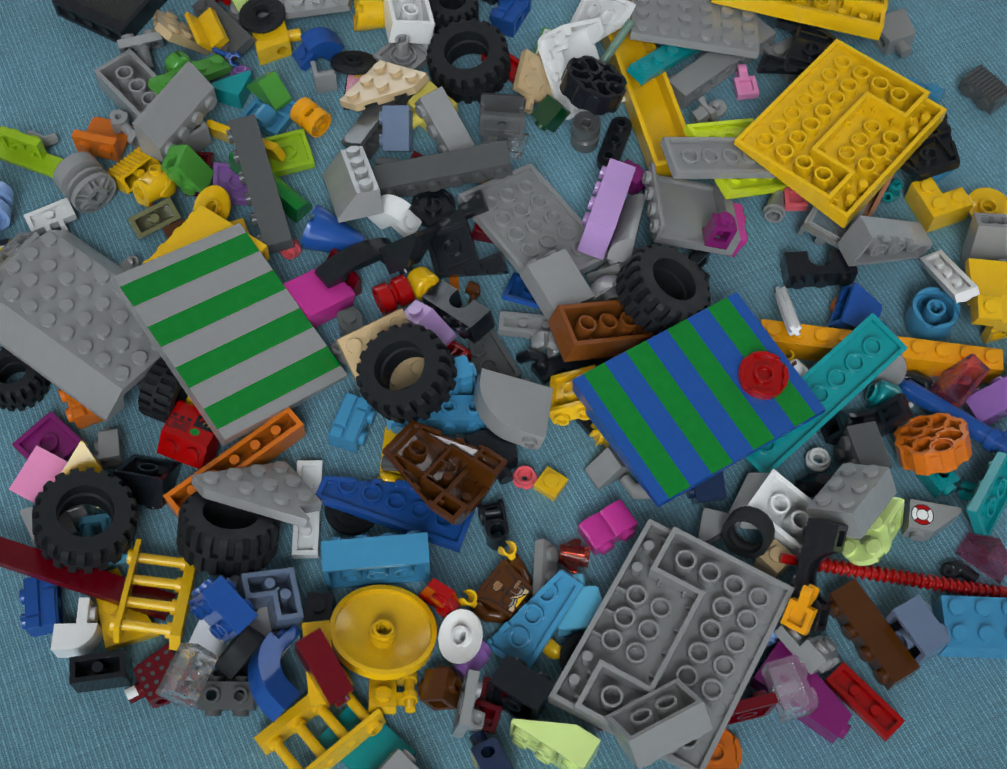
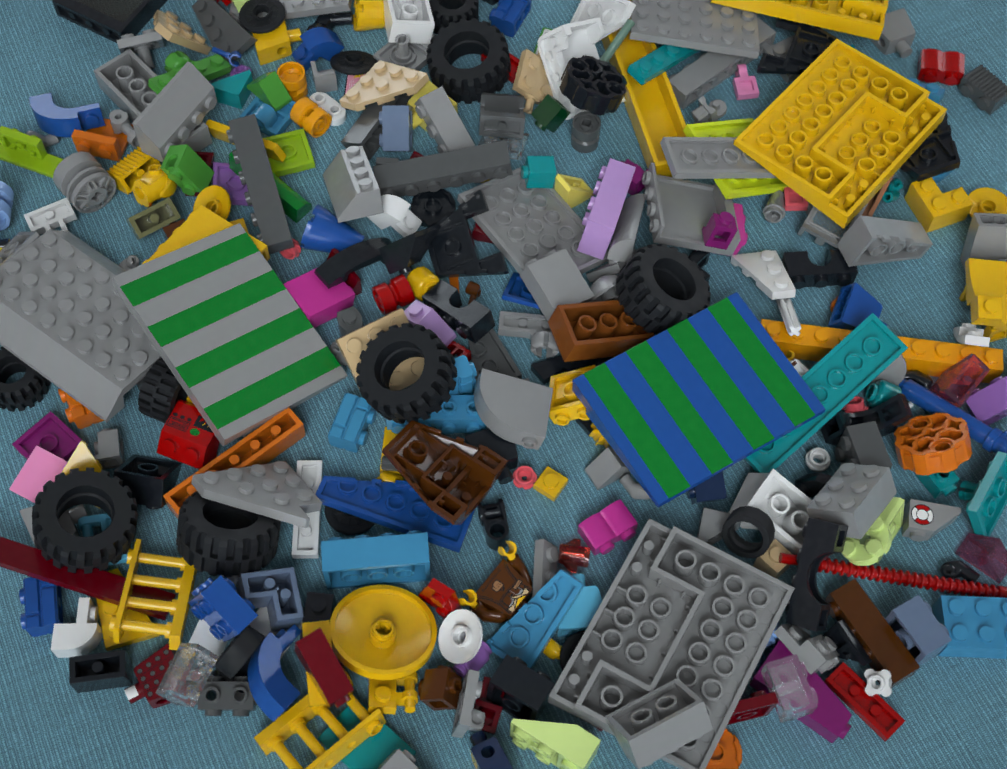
(63, 121): none -> blue arch
(207, 29): yellow panel -> none
(294, 79): none -> light orange wheel
(330, 105): none -> white plate
(333, 19): none -> black arm
(533, 355): black arm -> none
(539, 171): none -> teal brick
(572, 189): none -> light yellow slope
(618, 131): black plate -> none
(763, 375): red tile -> none
(768, 273): none -> white wing
(799, 612): light orange plate -> none
(847, 643): none -> black tile
(855, 405): none -> coral plate
(885, 682): none -> white plate
(931, 314): dark azure brick -> none
(941, 66): none -> red brick
(949, 276): white plate -> none
(970, 335): none -> white slope

